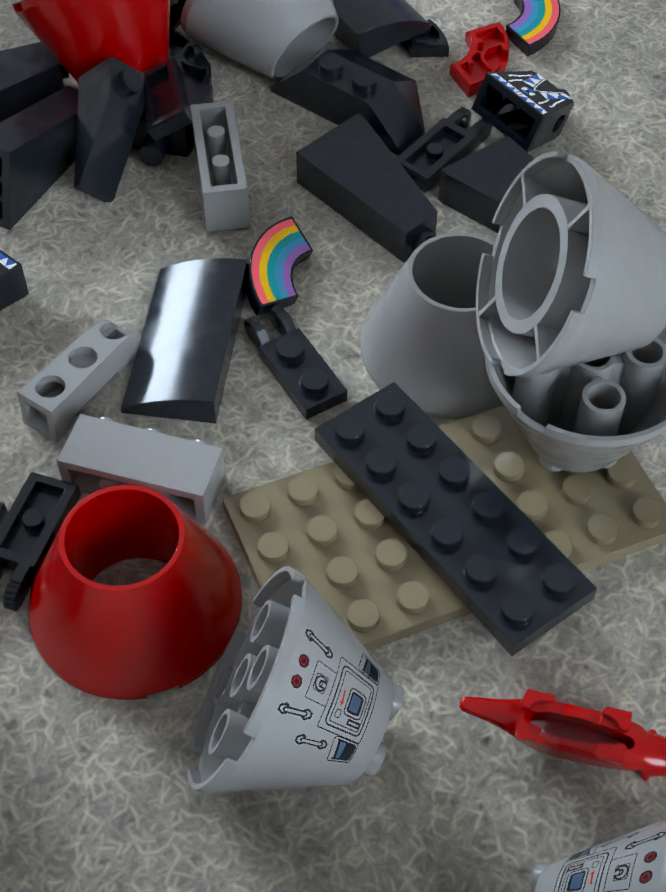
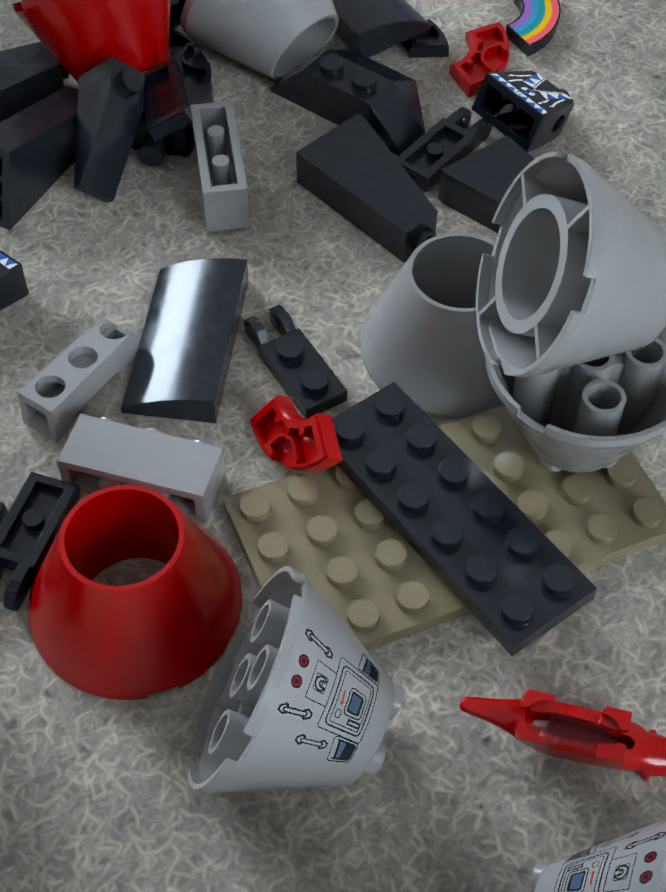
(272, 266): tile -> none
(296, 441): none -> red tile

